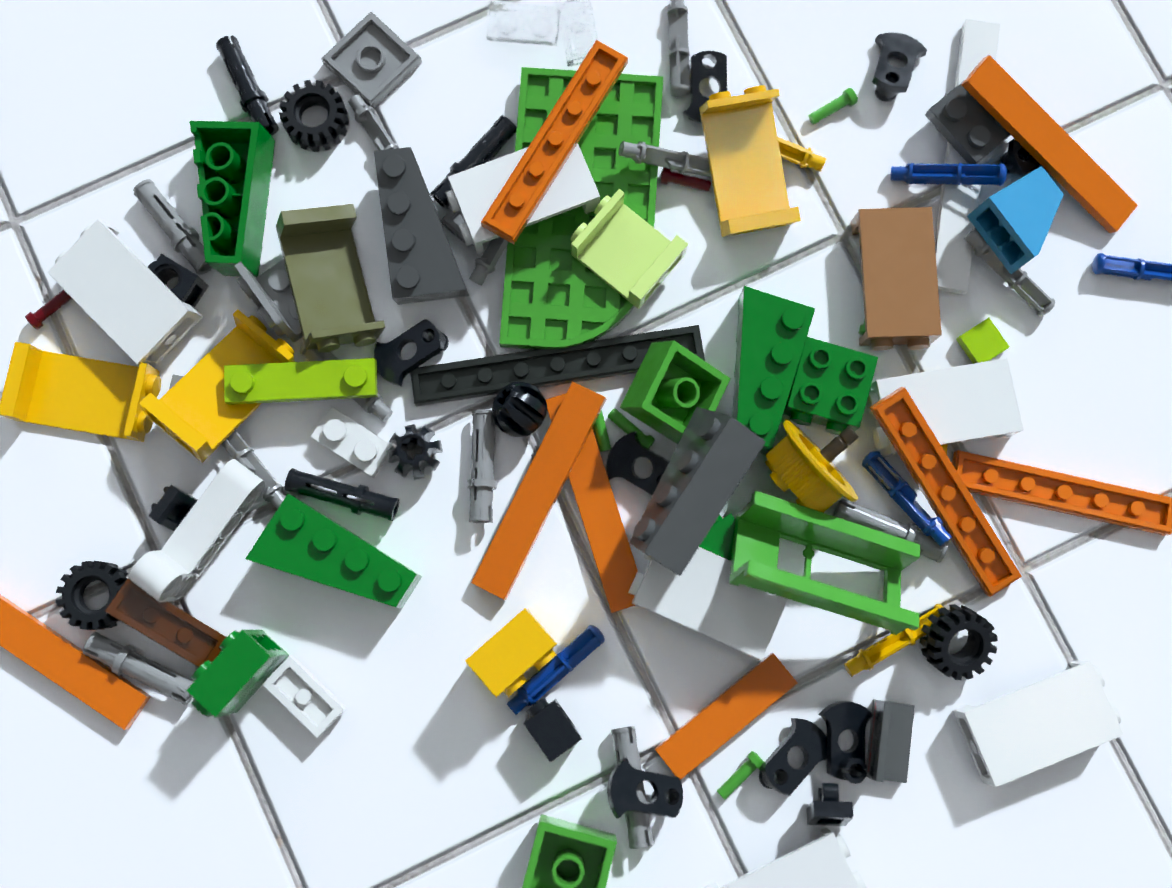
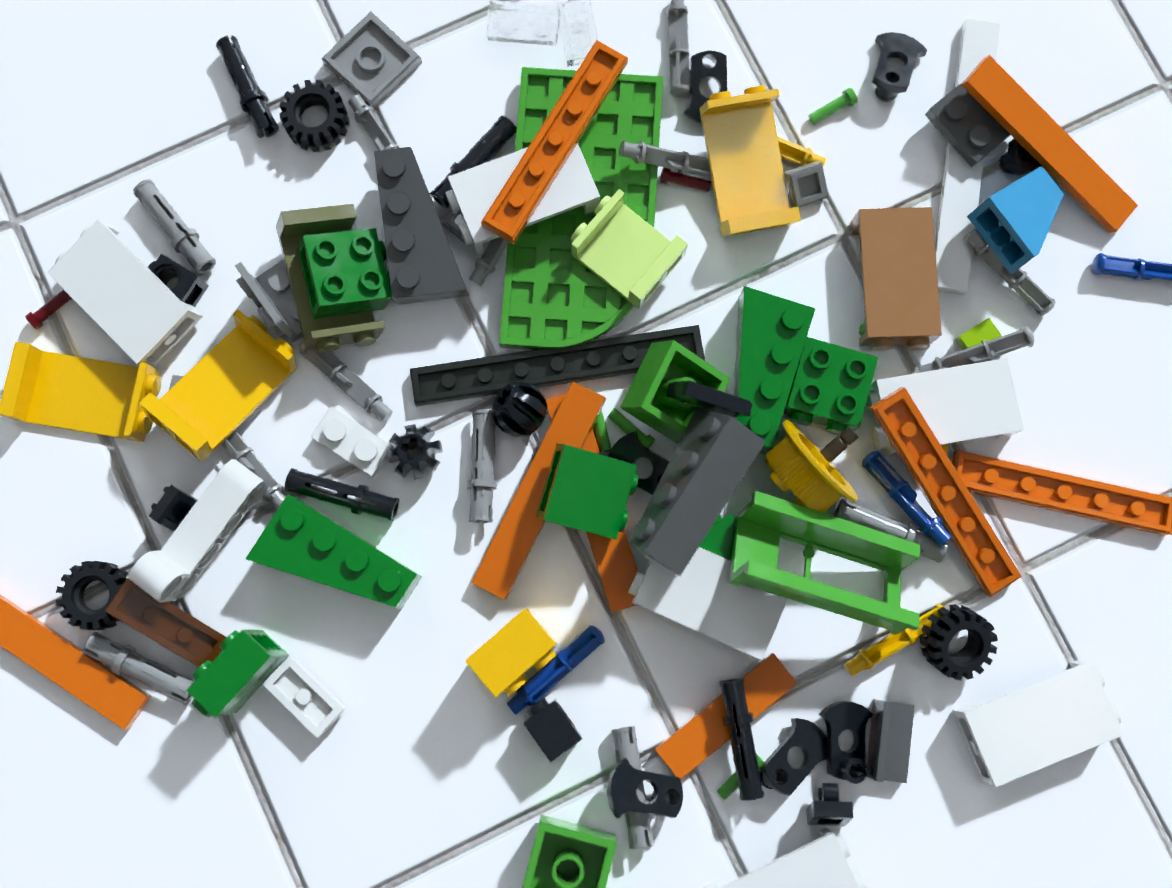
(233, 190): green wedge -> none
(300, 381): lime plate -> none
(344, 272): none -> green brick
(388, 355): black piece -> none
(587, 491): none -> green brick
(709, 398): none -> black tile
(741, 738): none -> black pin
(806, 184): none -> light grey tile
(950, 174): blue piece -> none
(985, 351): none -> light grey piece

